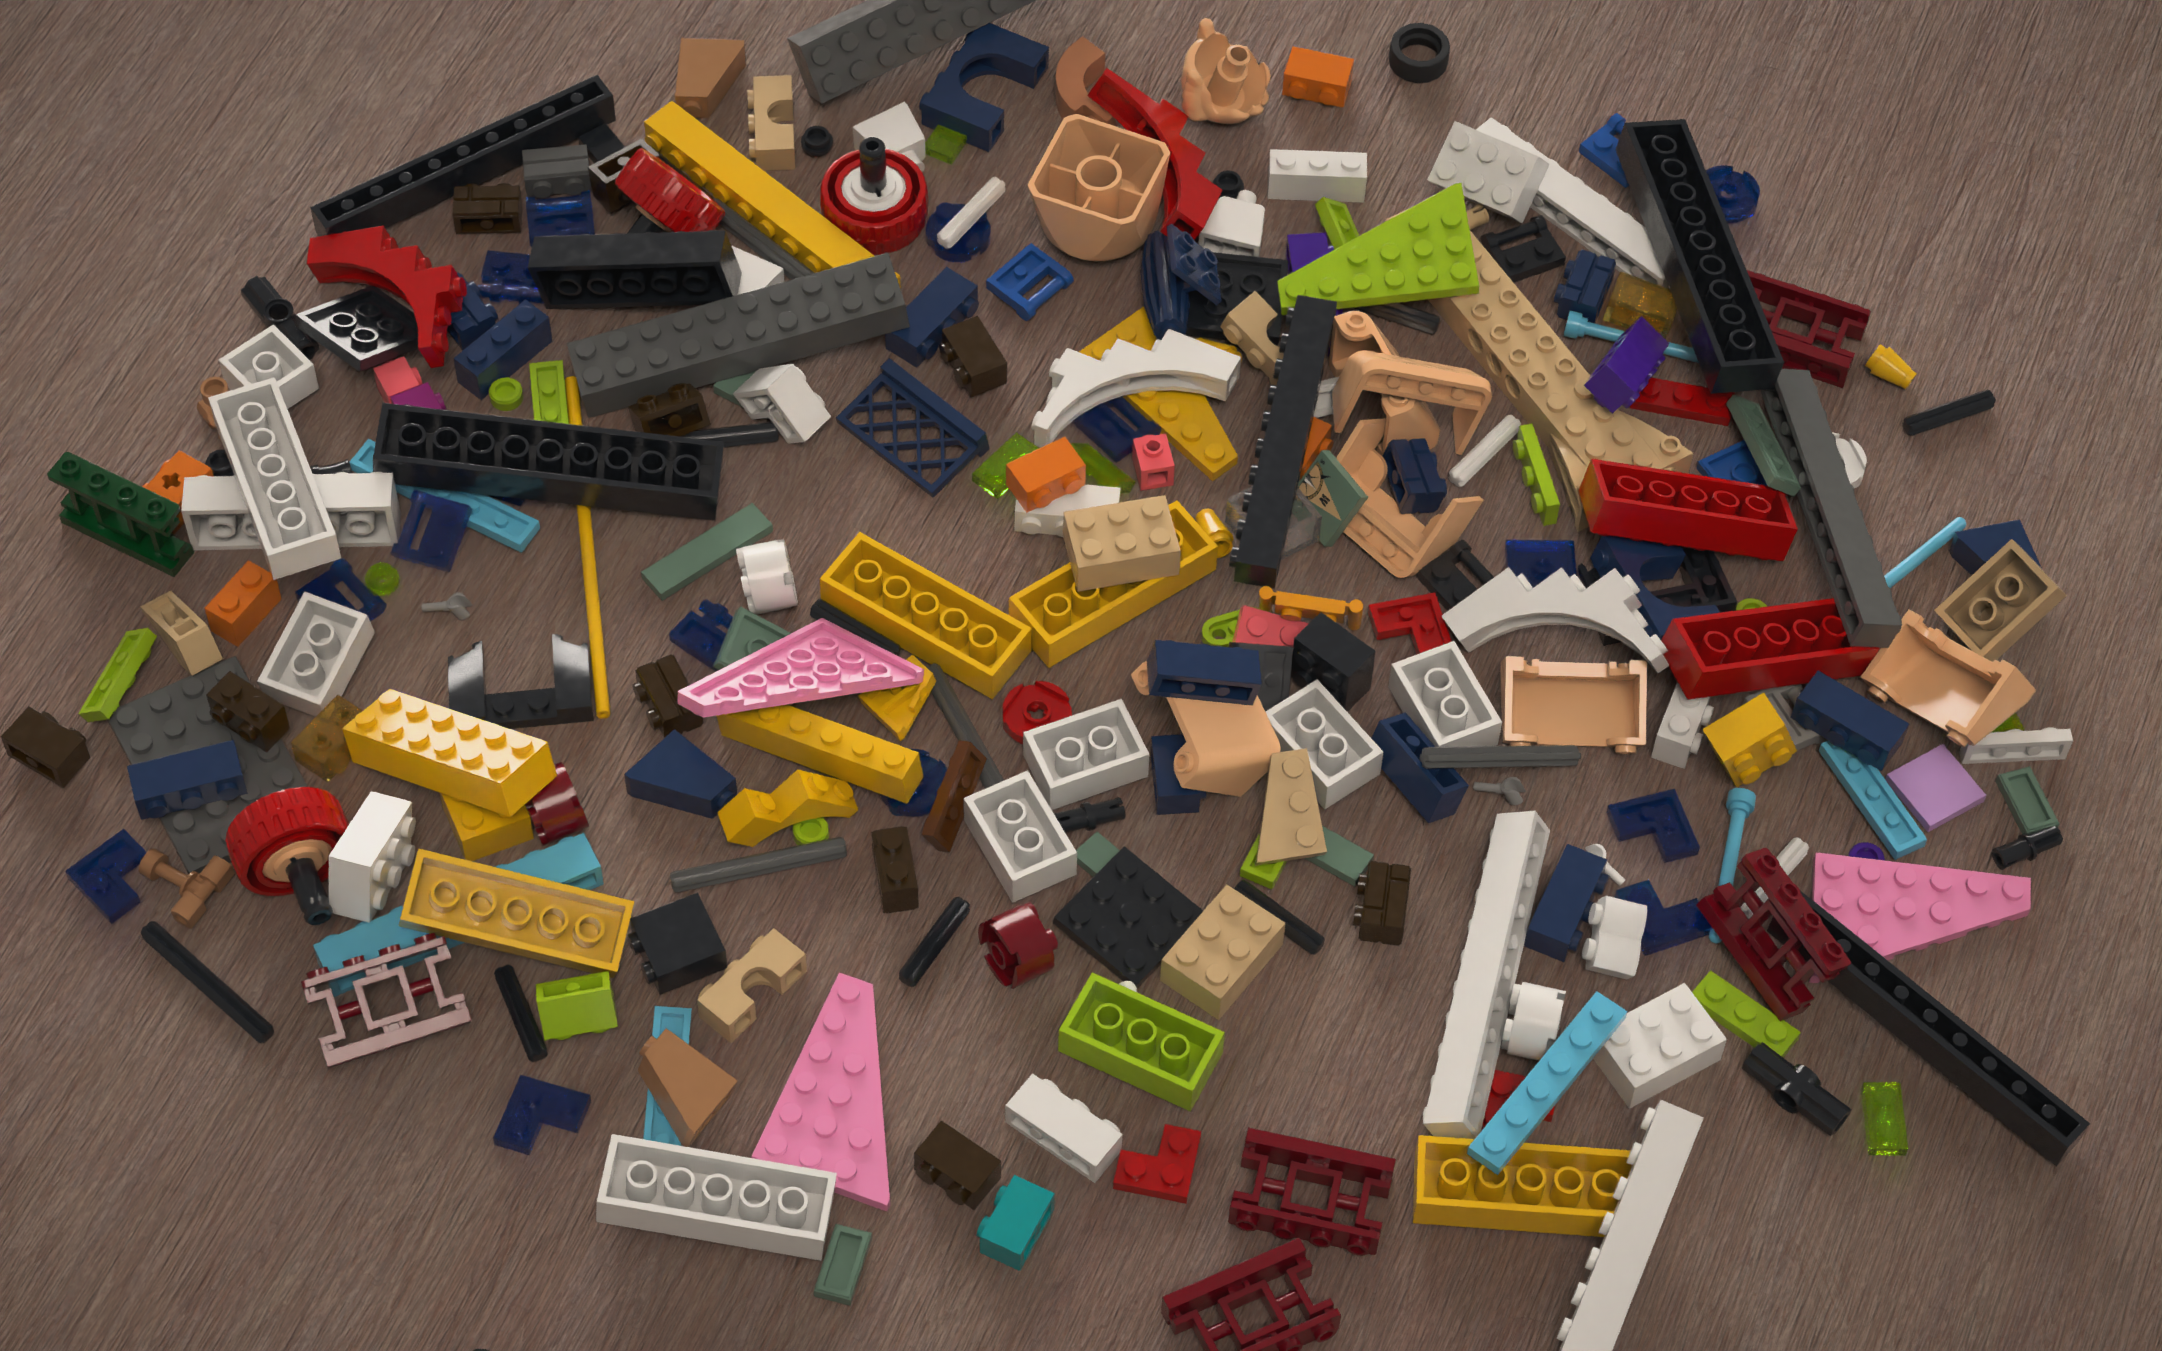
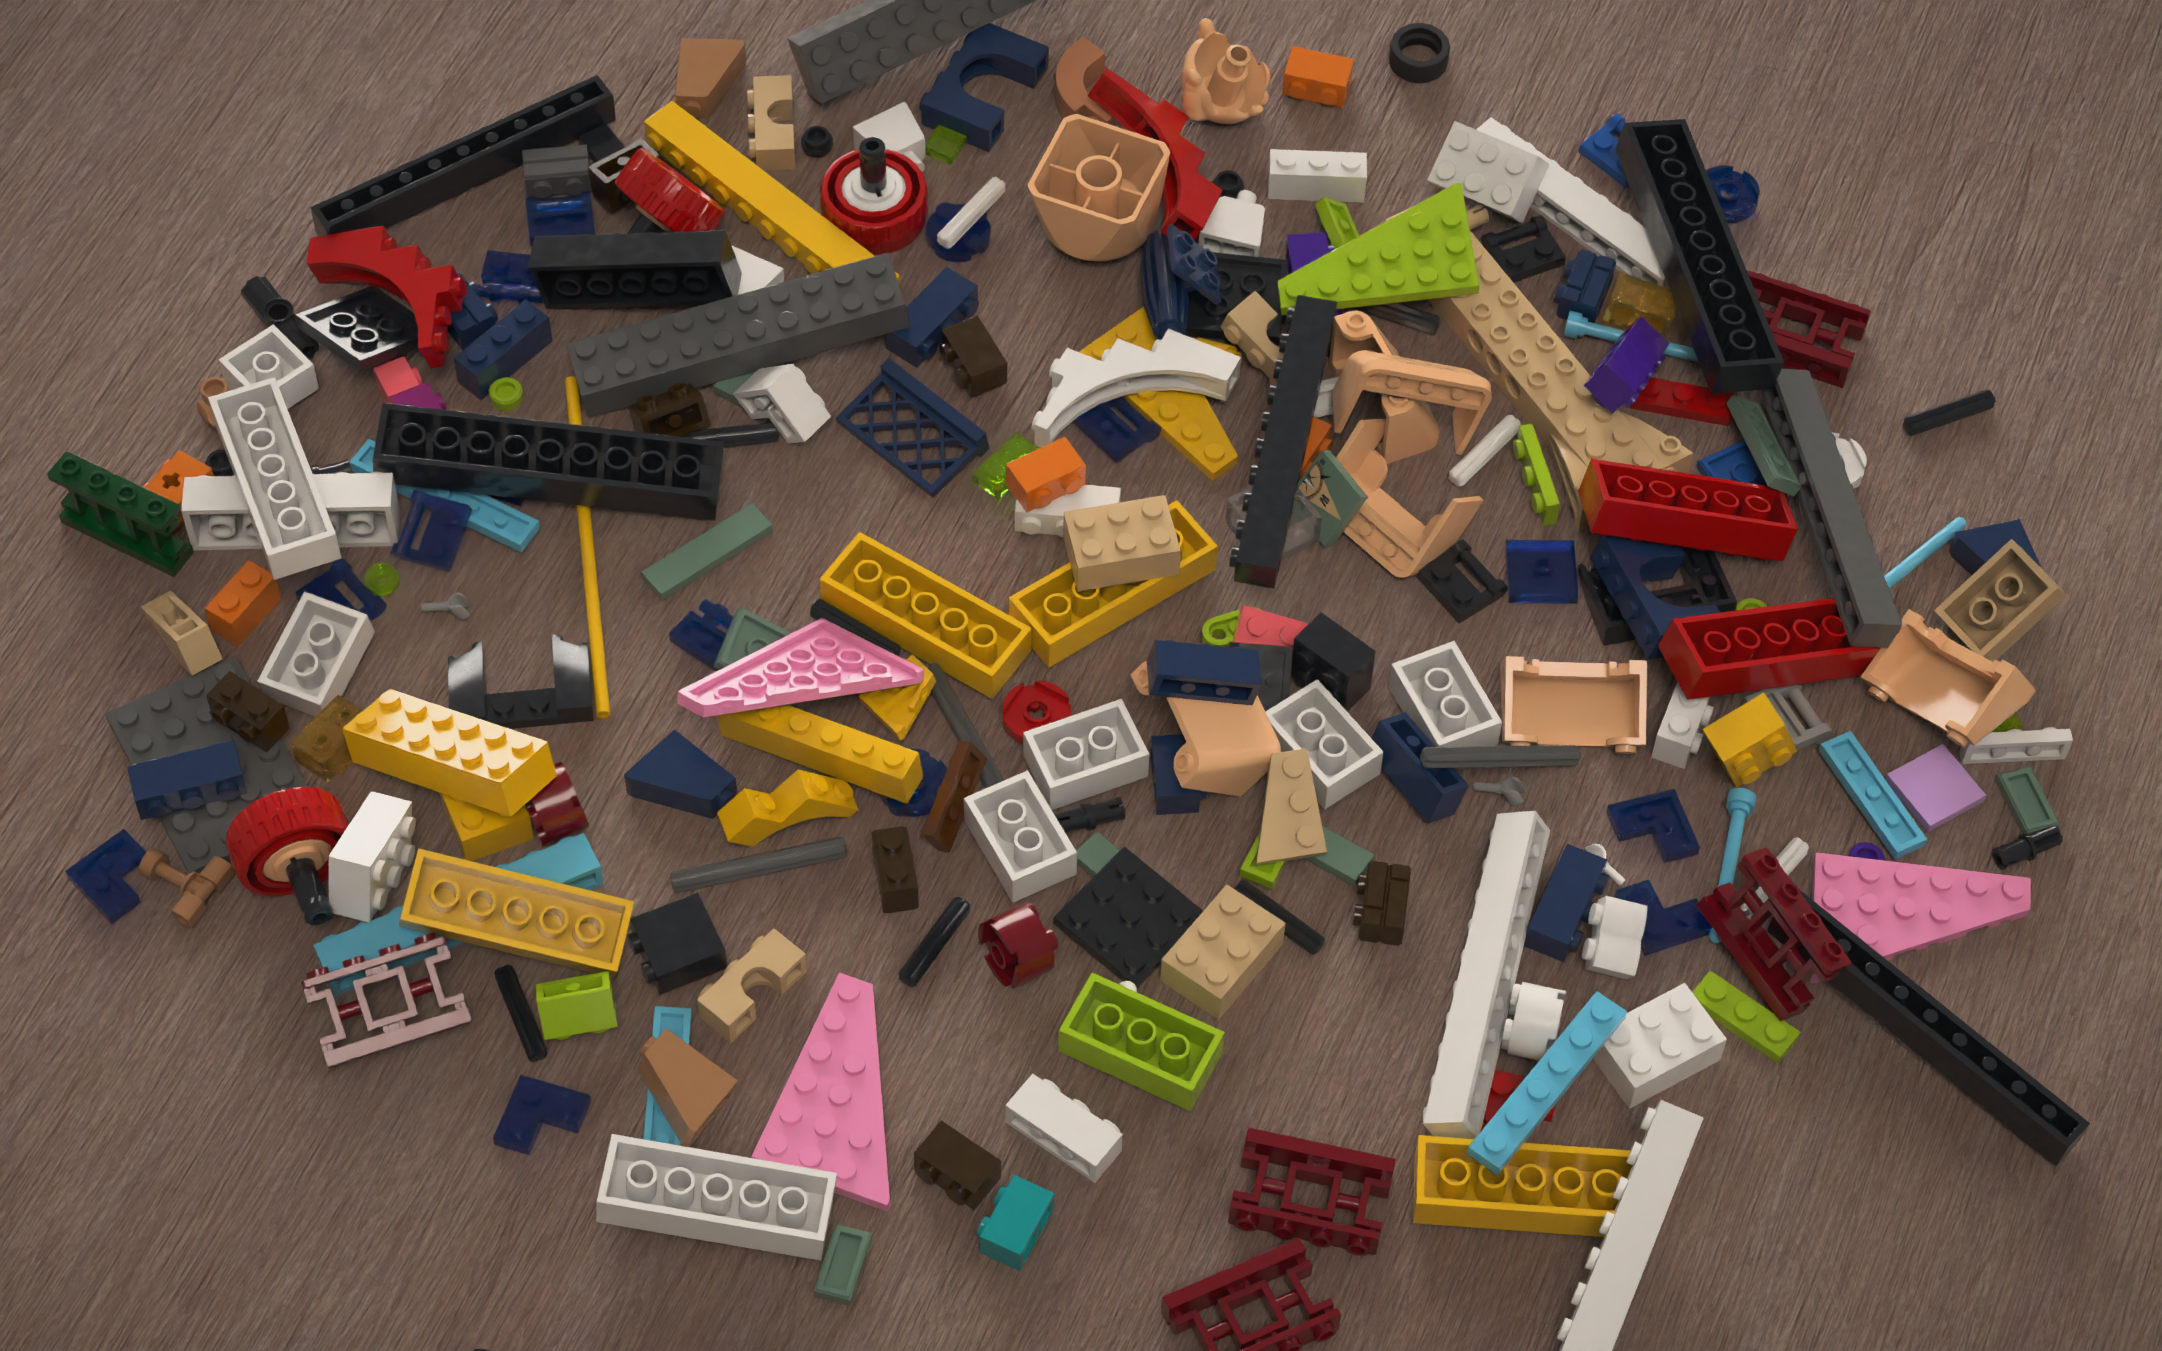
(46, 746): dark brown brick -> none
(118, 675): lime plate -> none
(207, 982): black axle -> none
(487, 209): dark brown brick -> none
(549, 391): lime plate -> none
(659, 688): dark brown brick -> none
(761, 243): dark grey axle -> none
(767, 576): white brick -> none
(810, 831): lime tile -> none
(1022, 274): blue plate -> none
(1103, 469): clear neon green plate -> none
(1153, 461): coral brick -> none
(1161, 1176): red plate -> none
(1216, 530): yellow cone -> none
(1296, 606): light orange plate -> none
(1411, 615): red plate -> none
(1414, 476): dark blue brick -> none
(1513, 604): white arch -> none
(1796, 1089): black piece -> none
(1849, 720): dark blue brick -> none
(1884, 1118): clear neon green plate -> none
(1890, 366): yellow cone -> none

